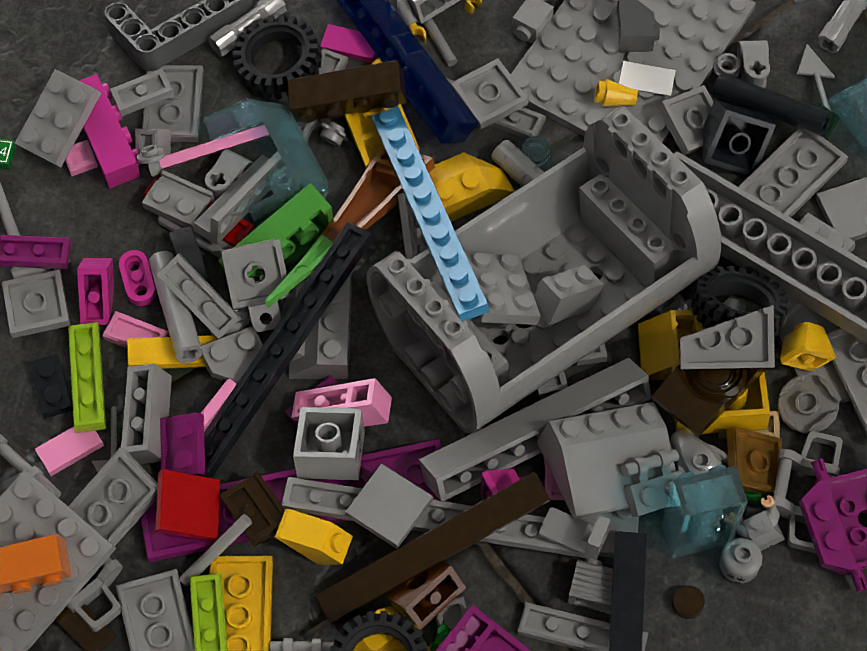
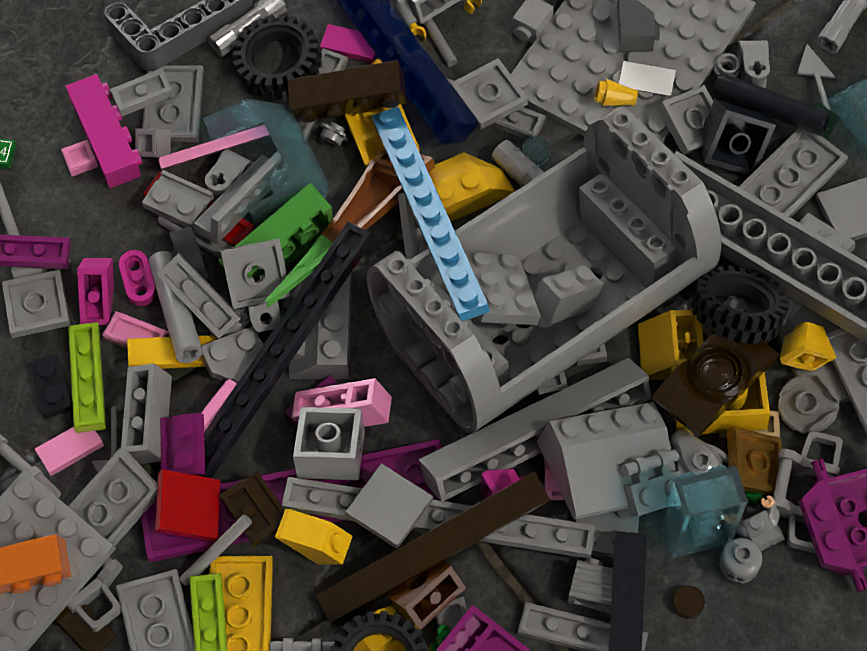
(58, 118): light grey plate -> none
(151, 155): light grey plate -> none
(575, 533): light grey bracket -> none
(732, 344): light grey wing -> none

